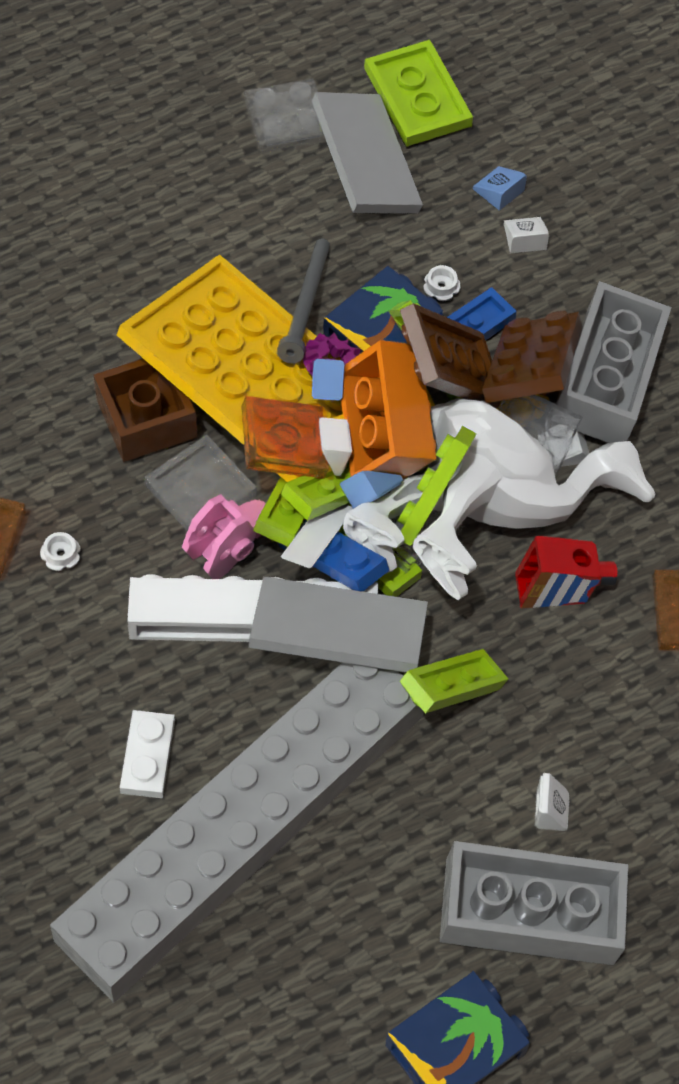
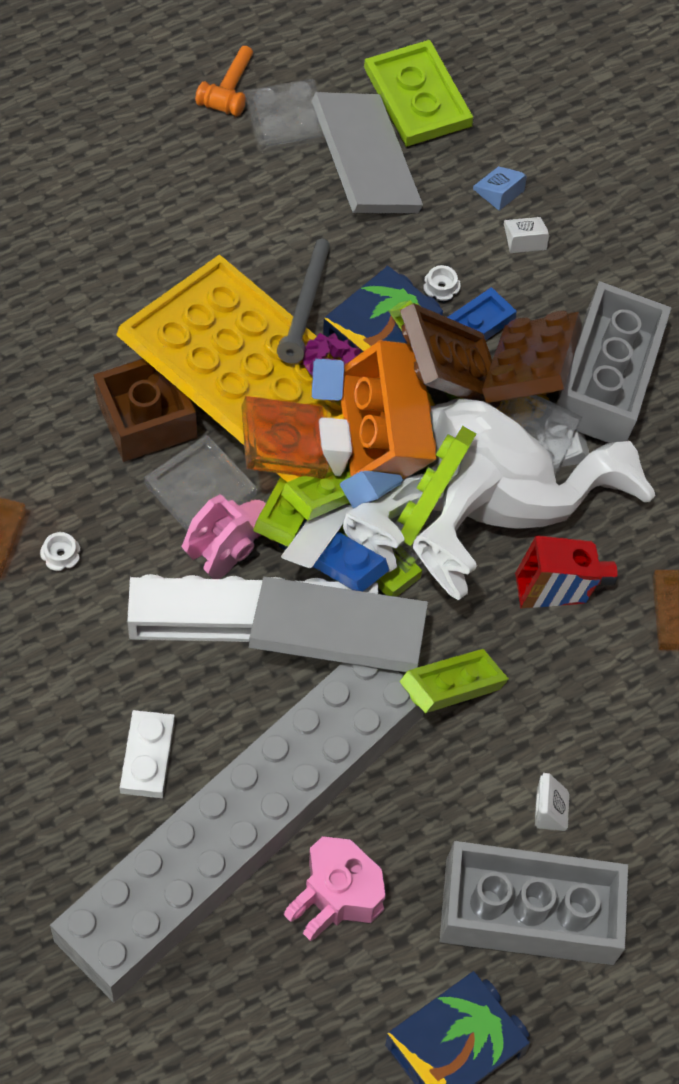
(224, 96): none -> orange piece
(341, 884): none -> bright pink hinge

